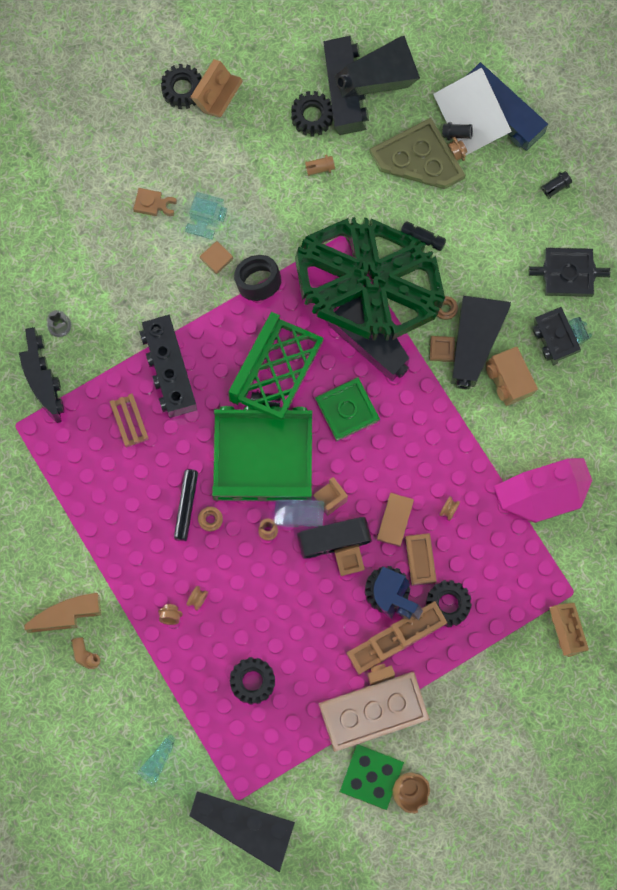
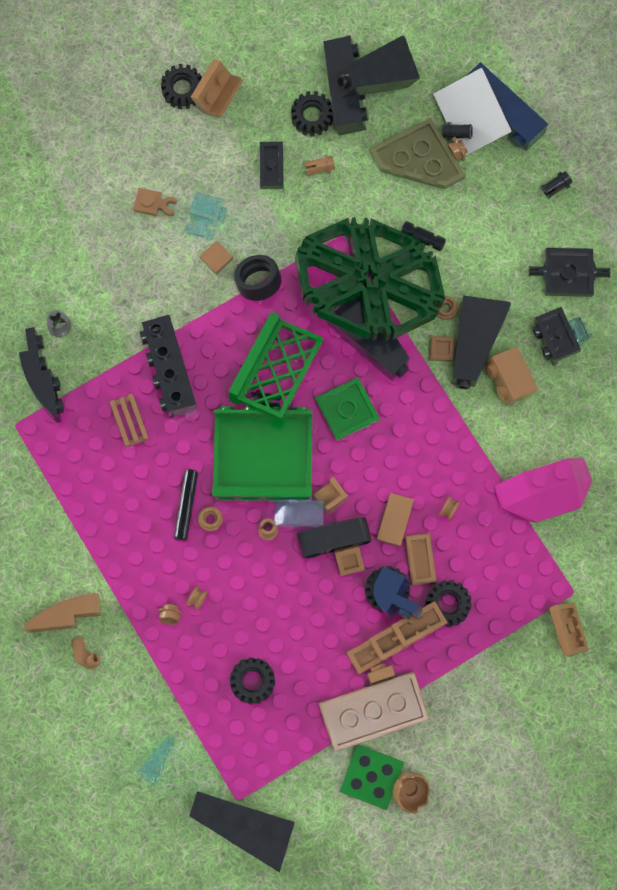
(271, 165): none -> black plate

